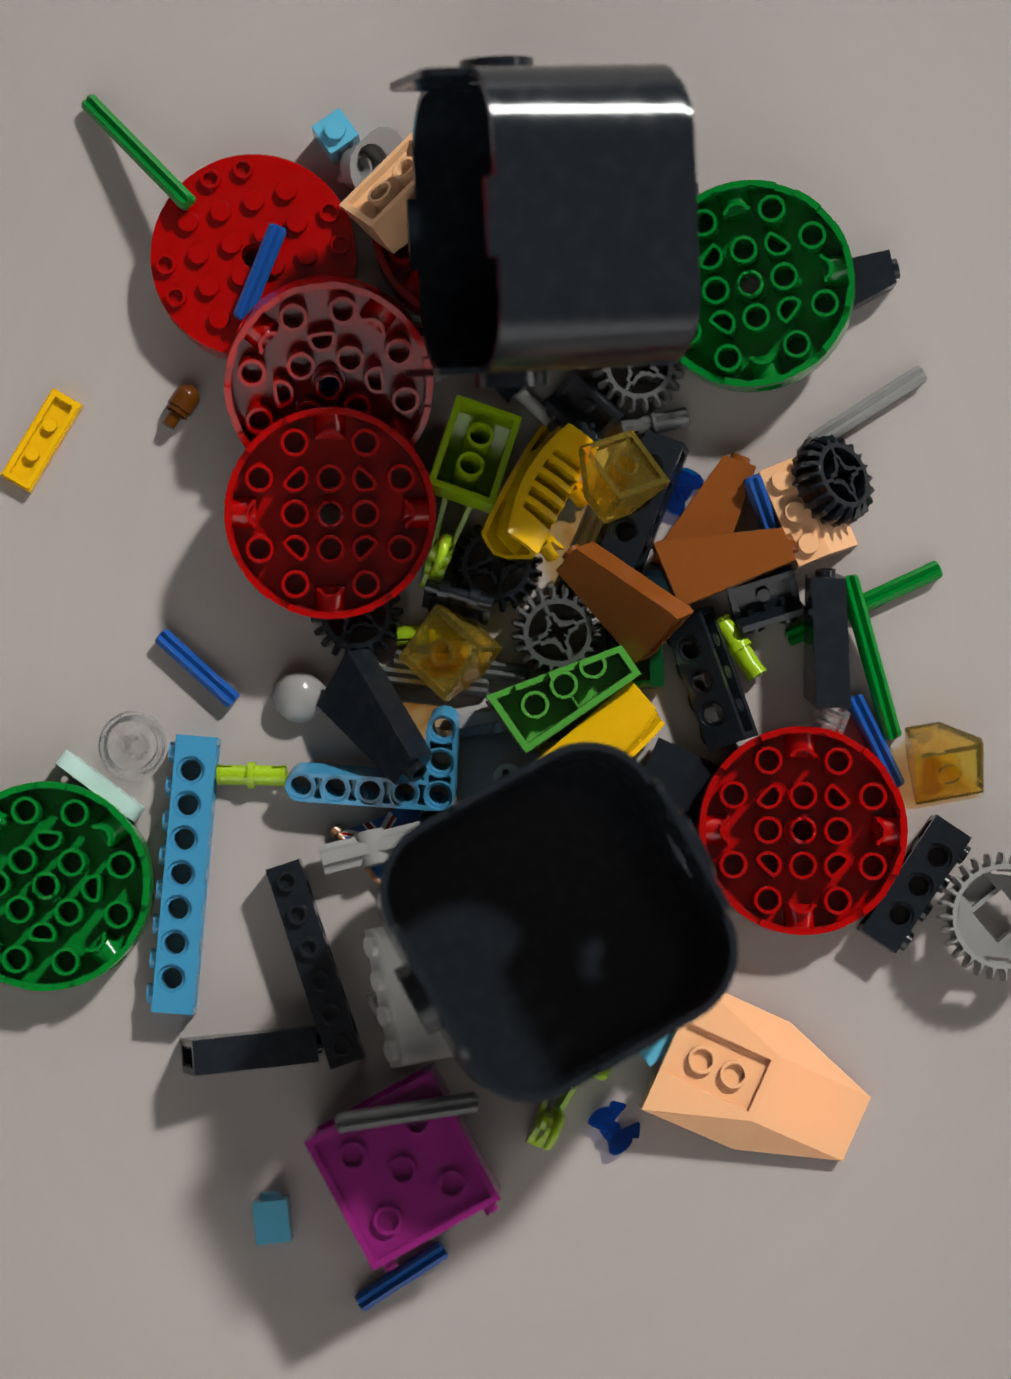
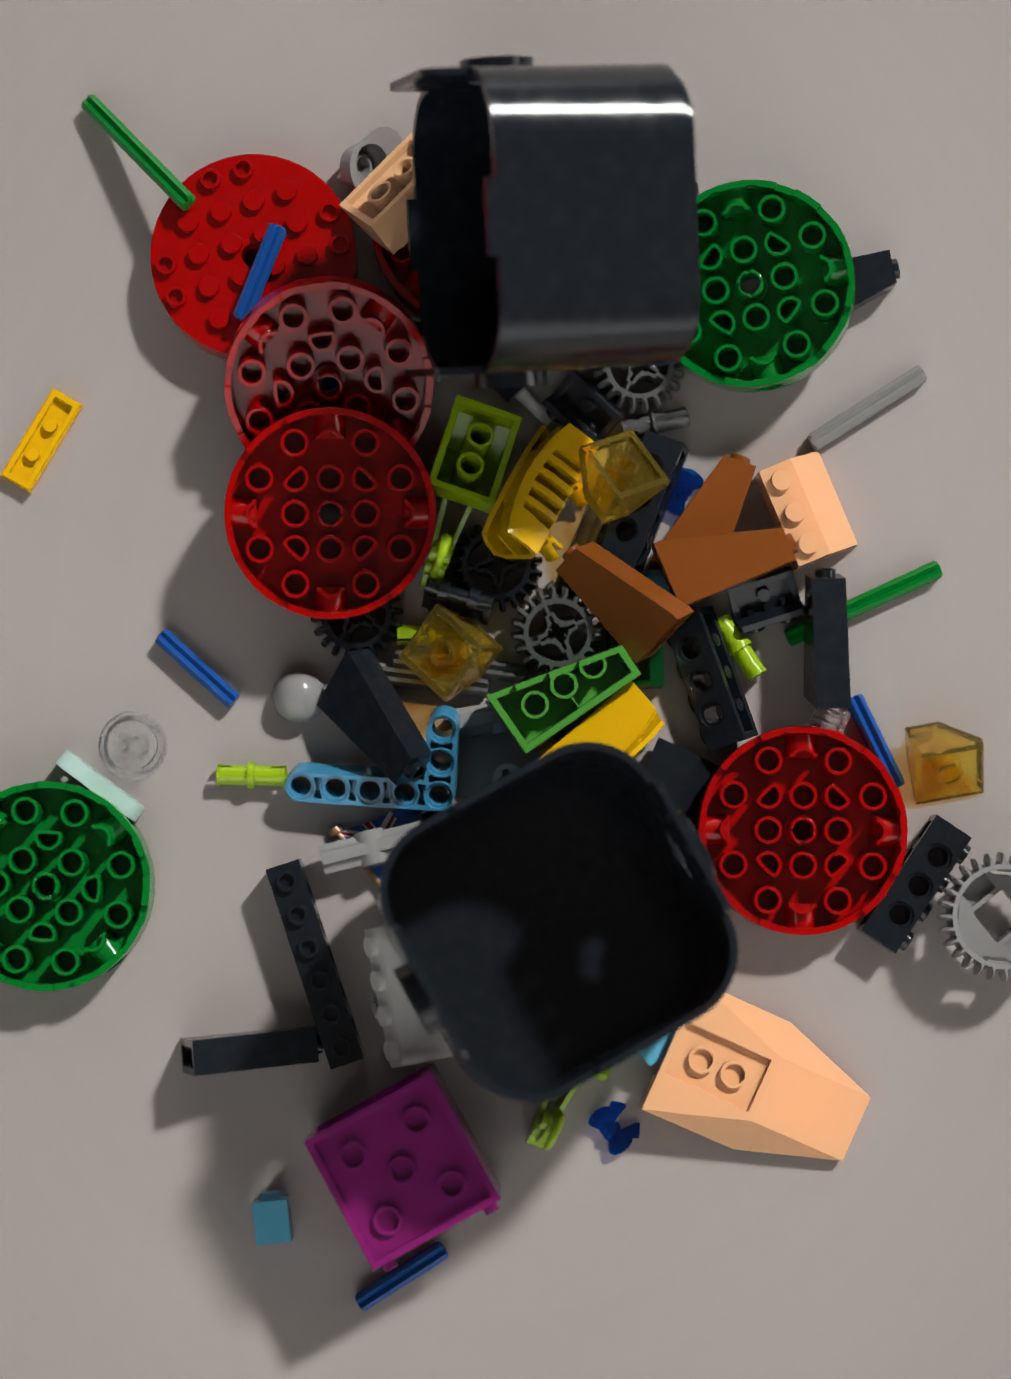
(159, 994): dark azure brick -> none
(181, 405): reddish brown cylinder -> none
(335, 135): medium azure brick -> none
(406, 1112): dark grey axle -> none
(760, 503): blue axle -> none
(832, 481): black gear -> none
(871, 659): green axle -> none

